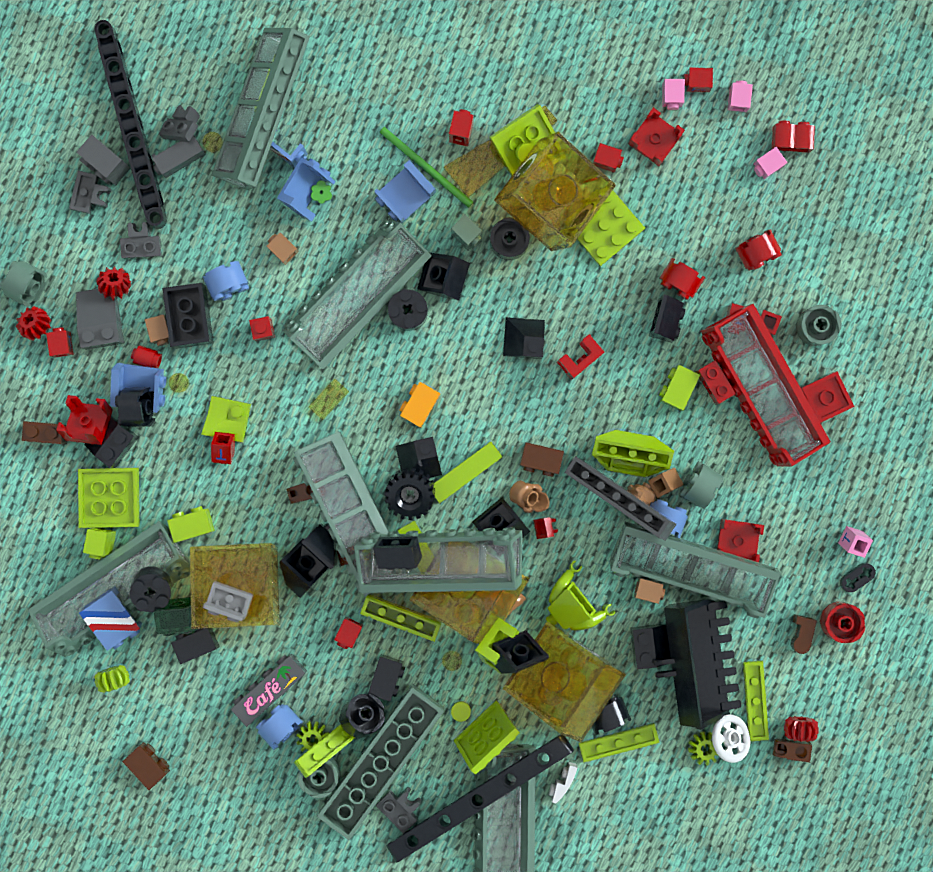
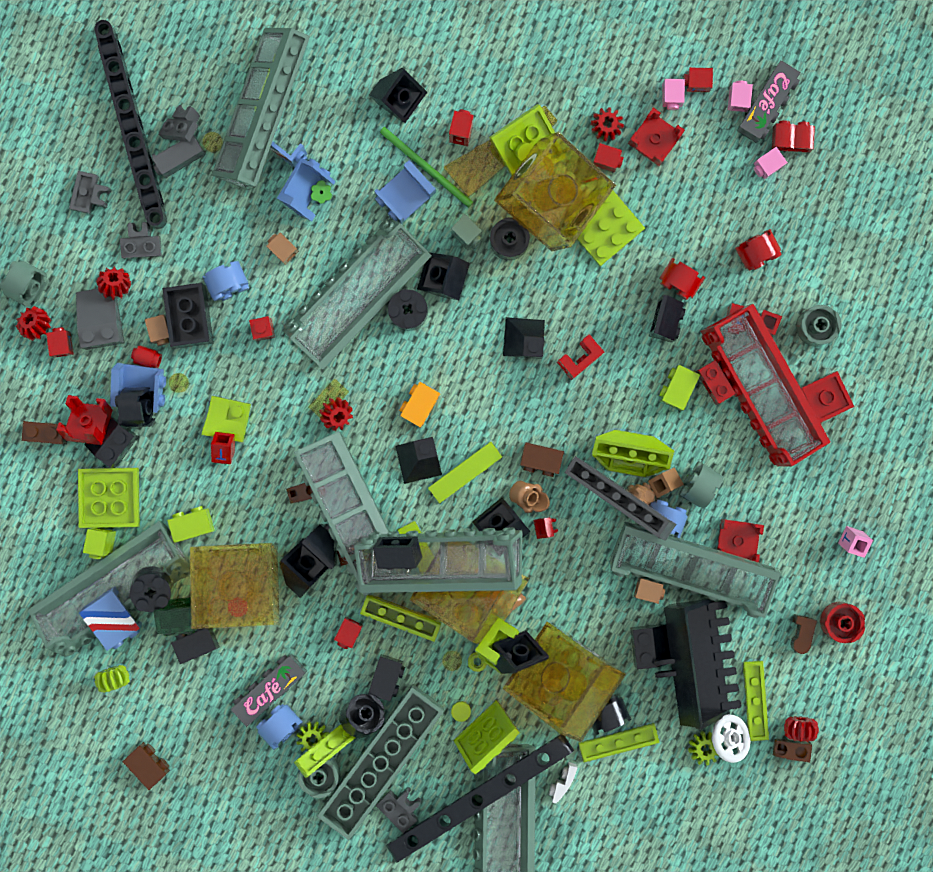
(103, 160): dark grey brick -> none
(228, 602): light grey bracket -> none
(336, 413): none -> red gear
(398, 94): none -> black slope
(410, 505): black bush -> none
(477, 668): none -> lime plate
(571, 607): lime torso -> none
(610, 117): none -> red gear
(768, 102): none -> dark grey brick
(861, 581): black beam -> none

